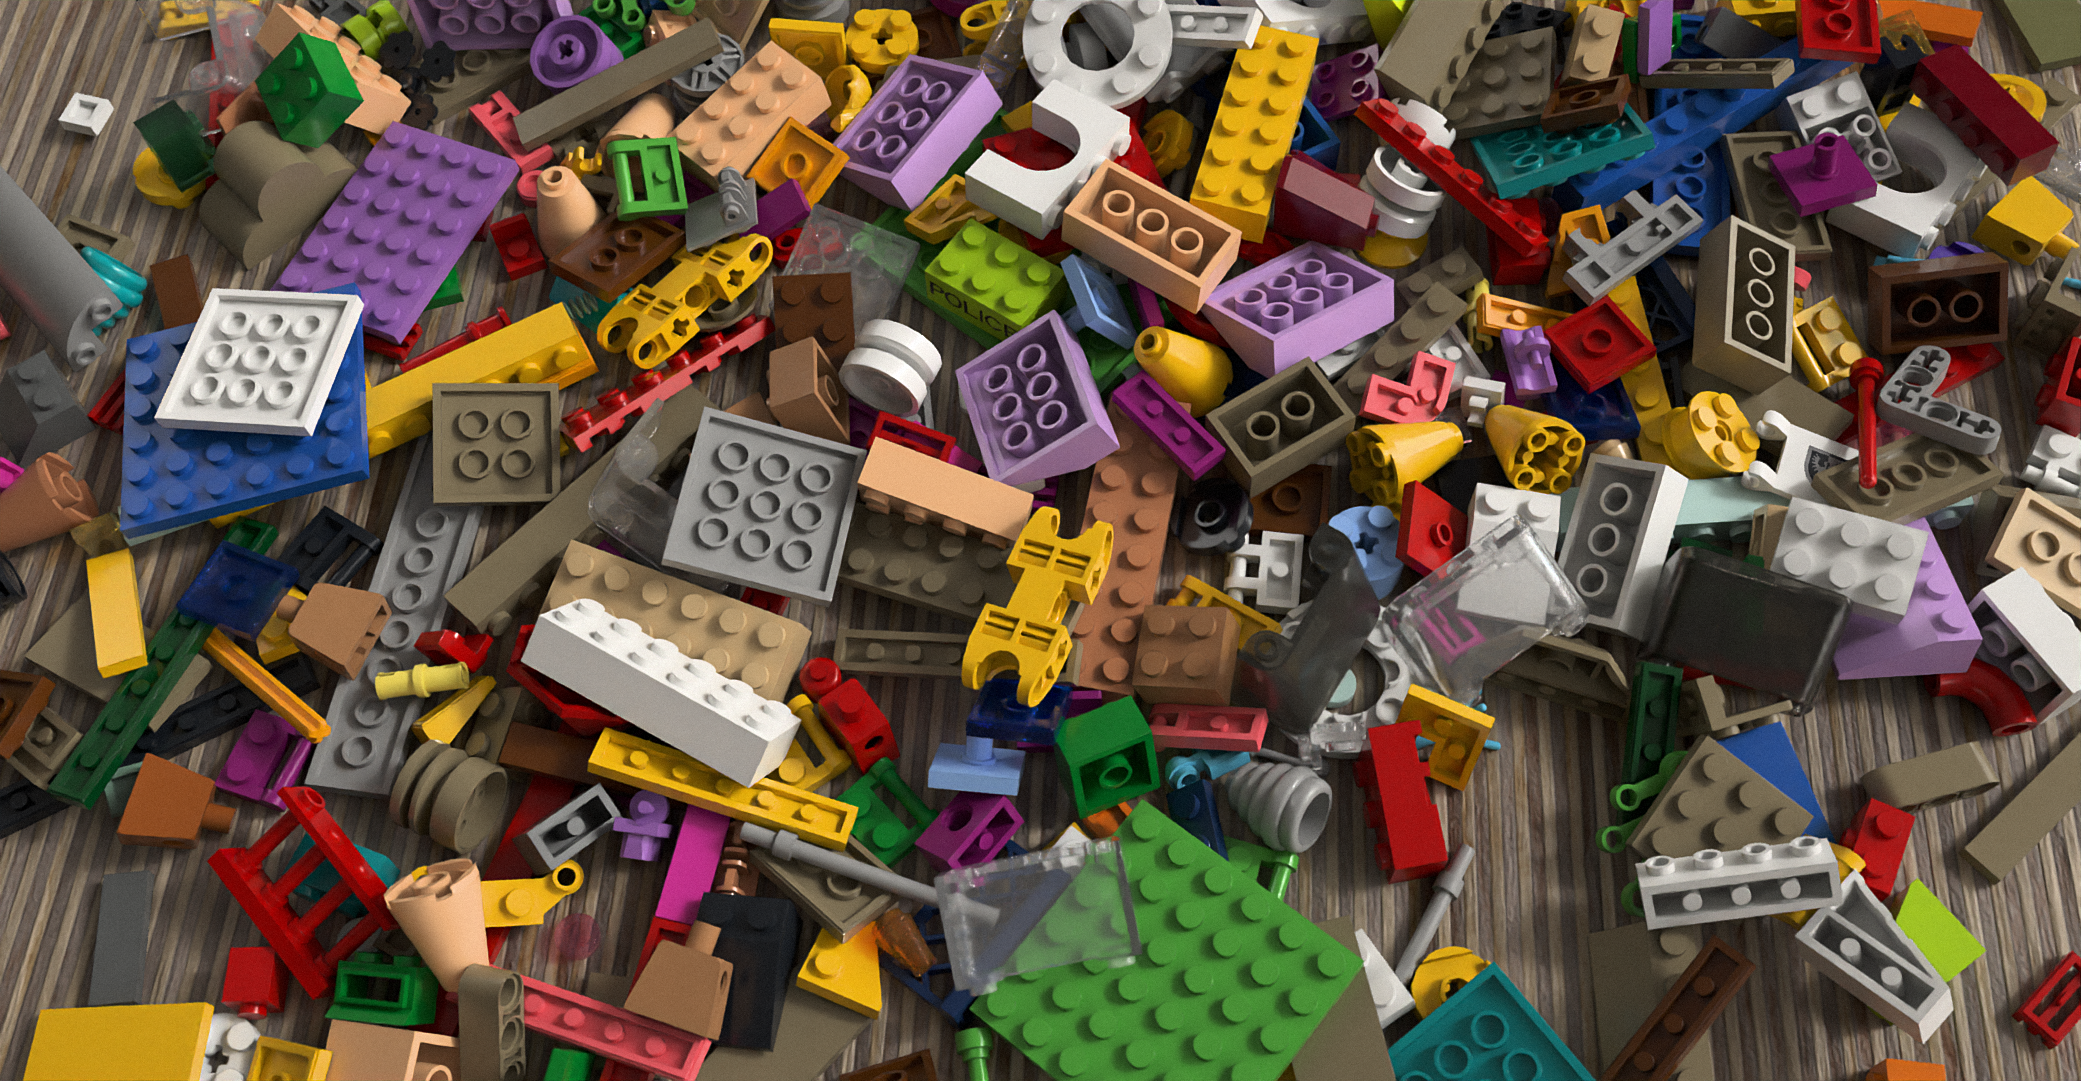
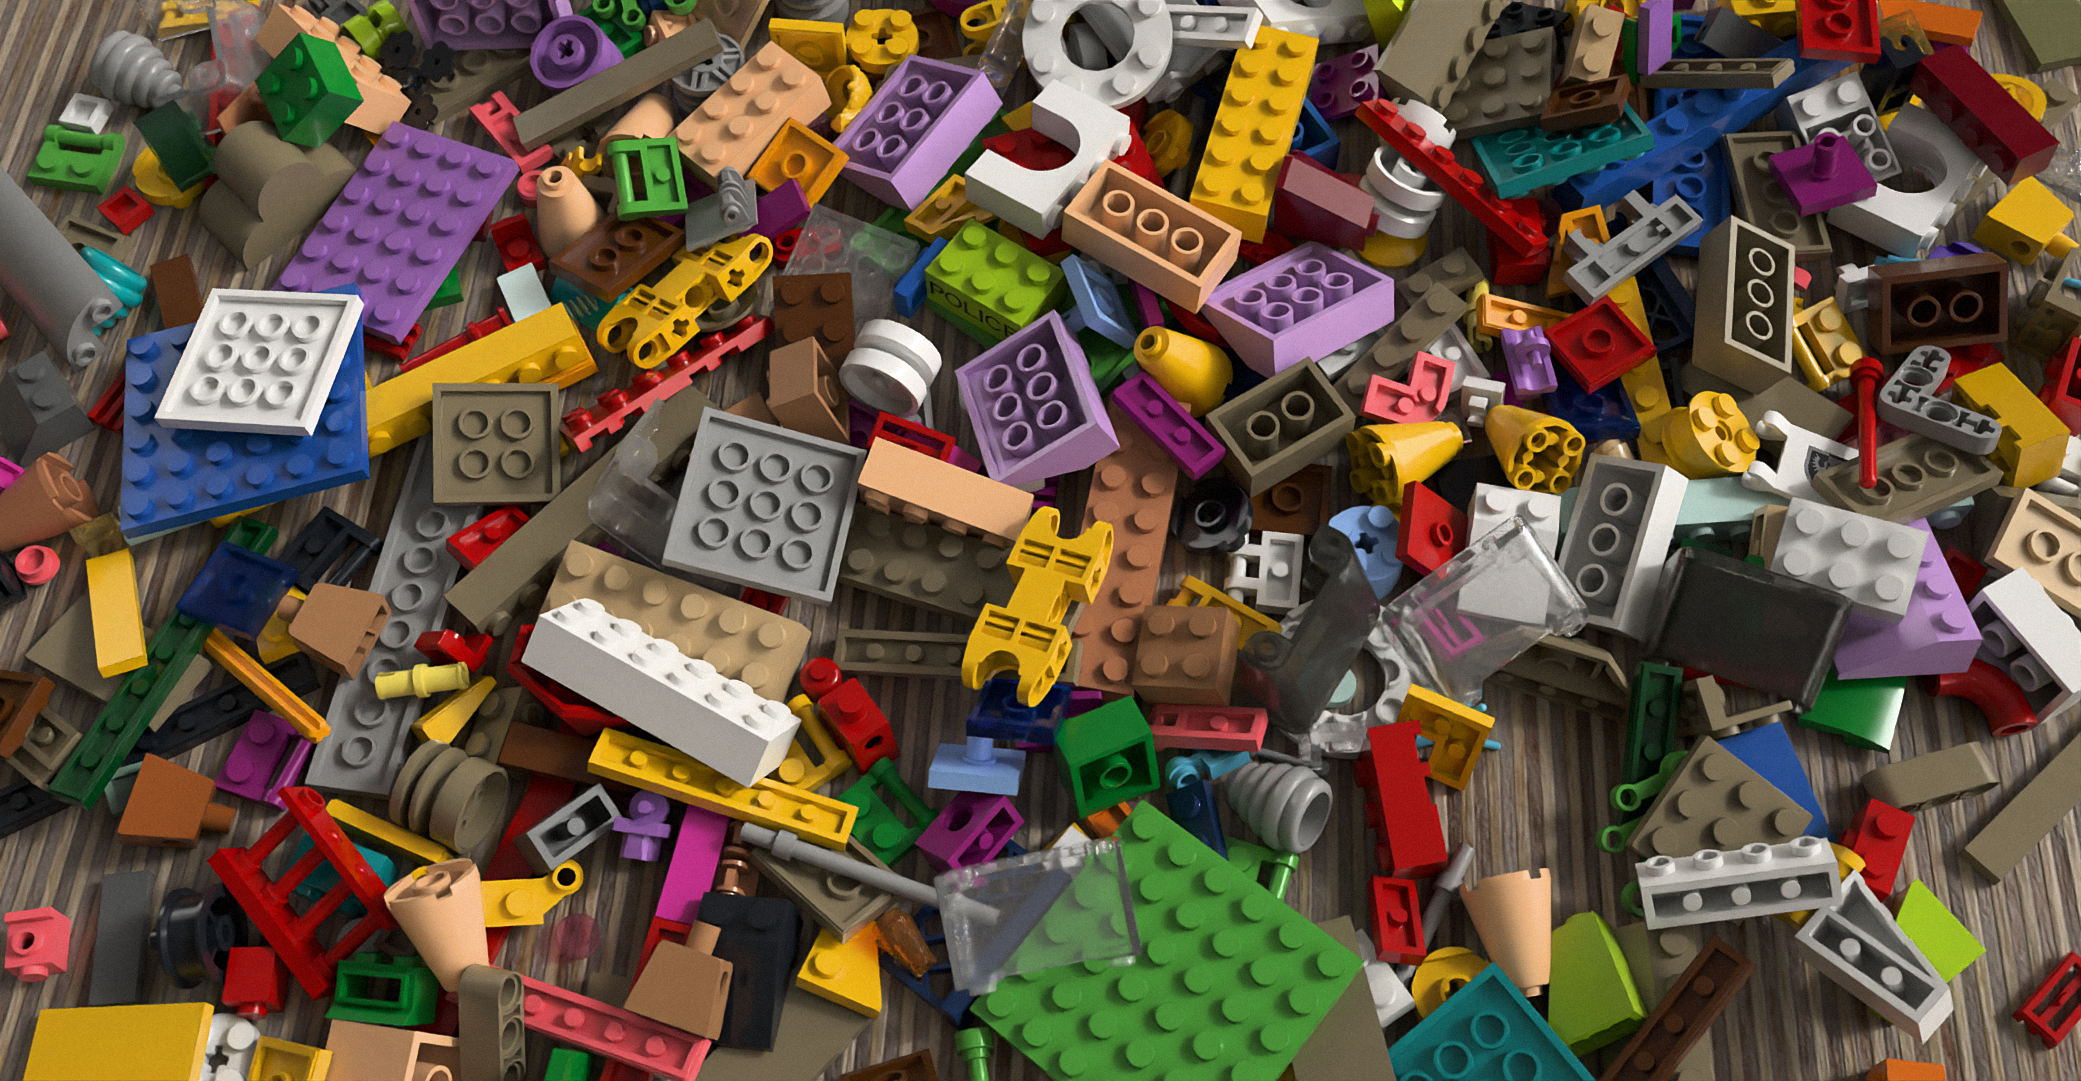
(37, 565): none -> coral plate
(37, 943): none -> coral brick
(75, 169): none -> bright green plate
(125, 210): none -> red plate
(132, 70): none -> light grey piece
(197, 935): none -> black wheel
(387, 834): none -> yellow tile
(483, 537): none -> red plate
(524, 292): none -> light aqua tile
(911, 288): none -> blue plate
(1396, 920): none -> red plate
(1514, 925): none -> light nougat cone
(1591, 986): none -> lime slope
(1851, 288): none -> white tile
(1859, 710): none -> green slope
(1964, 570): none -> red plate
(2031, 435): none -> yellow wedge

